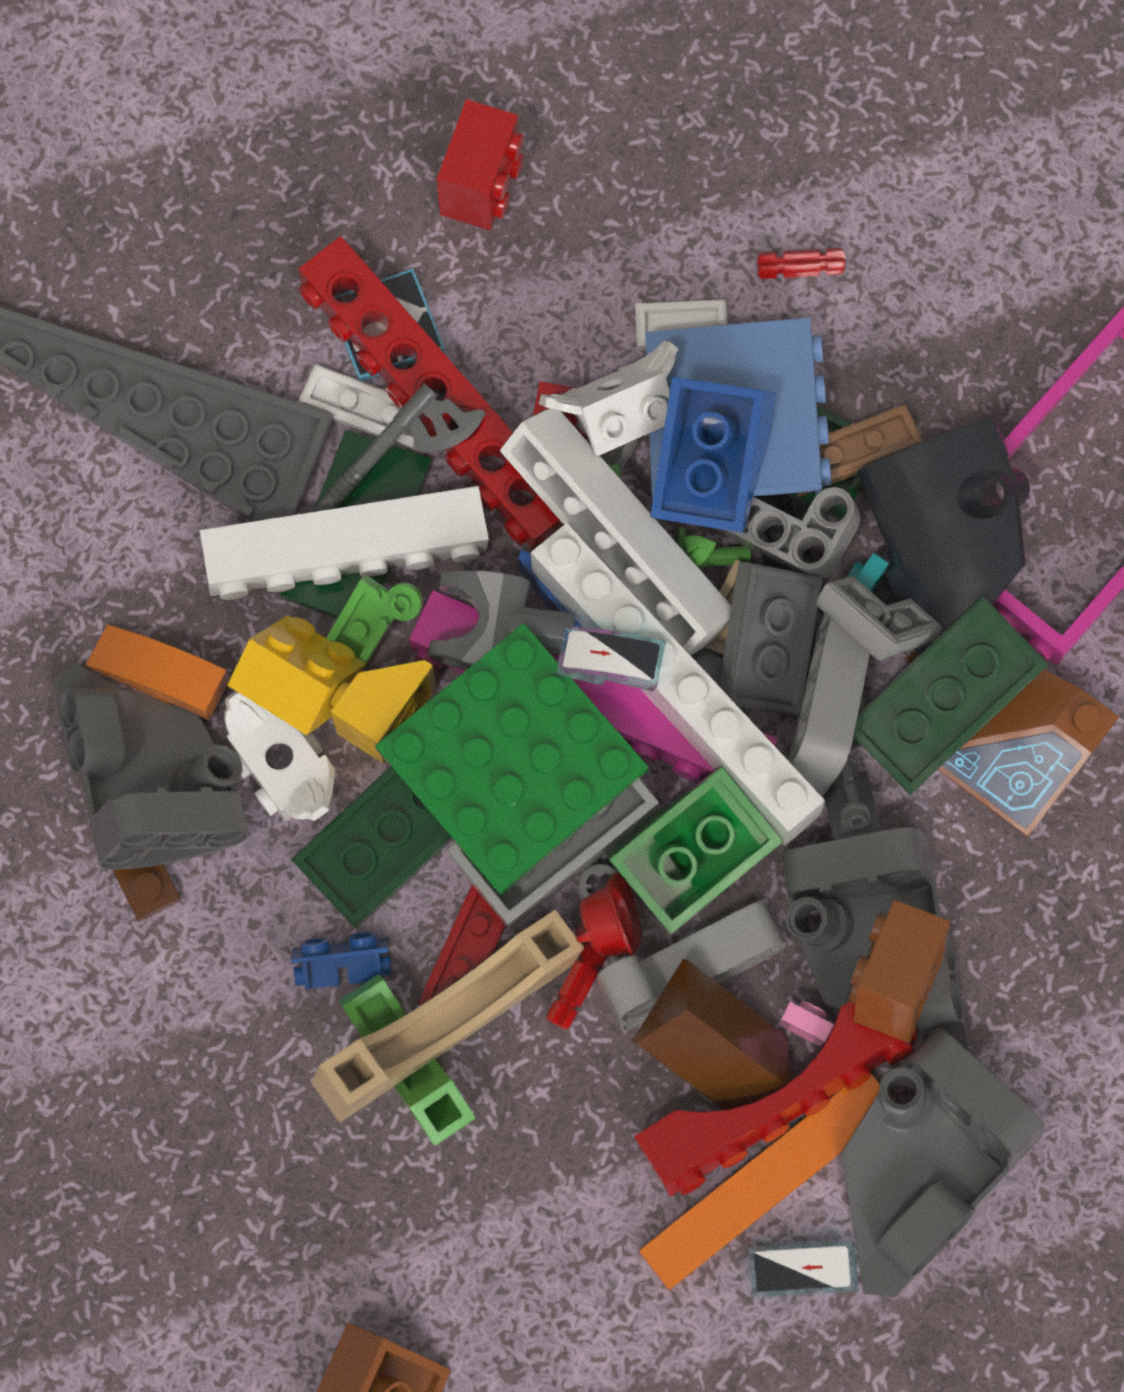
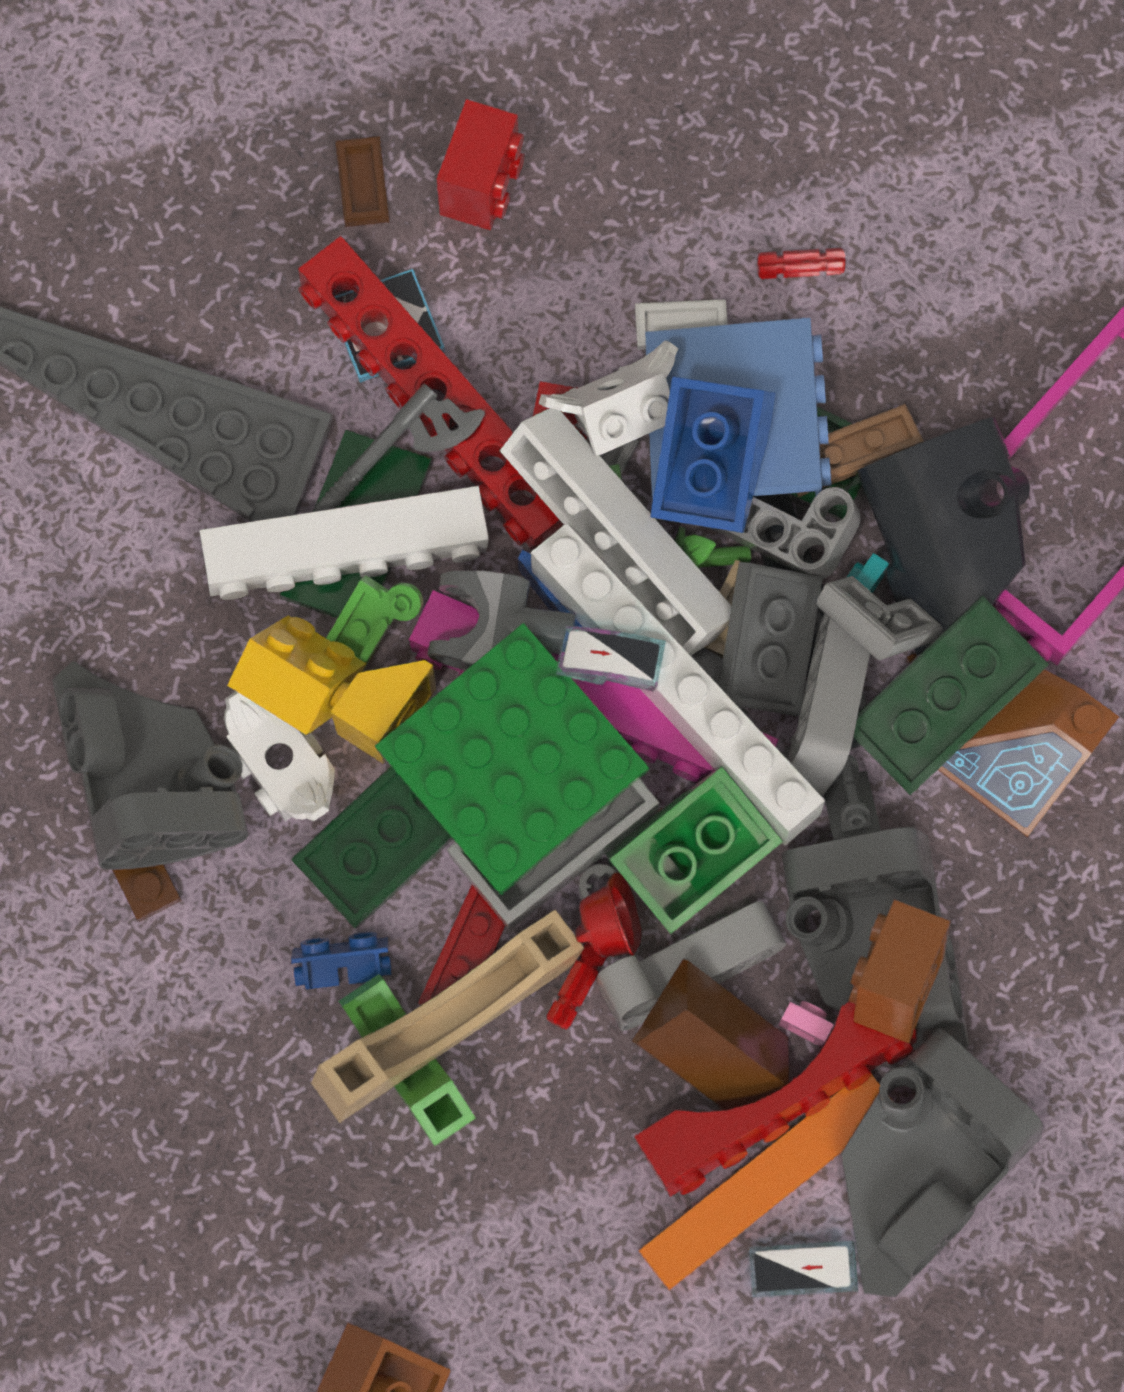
(160, 670): orange slope -> none
(352, 403): white tile -> none
(362, 181): none -> reddish brown tile

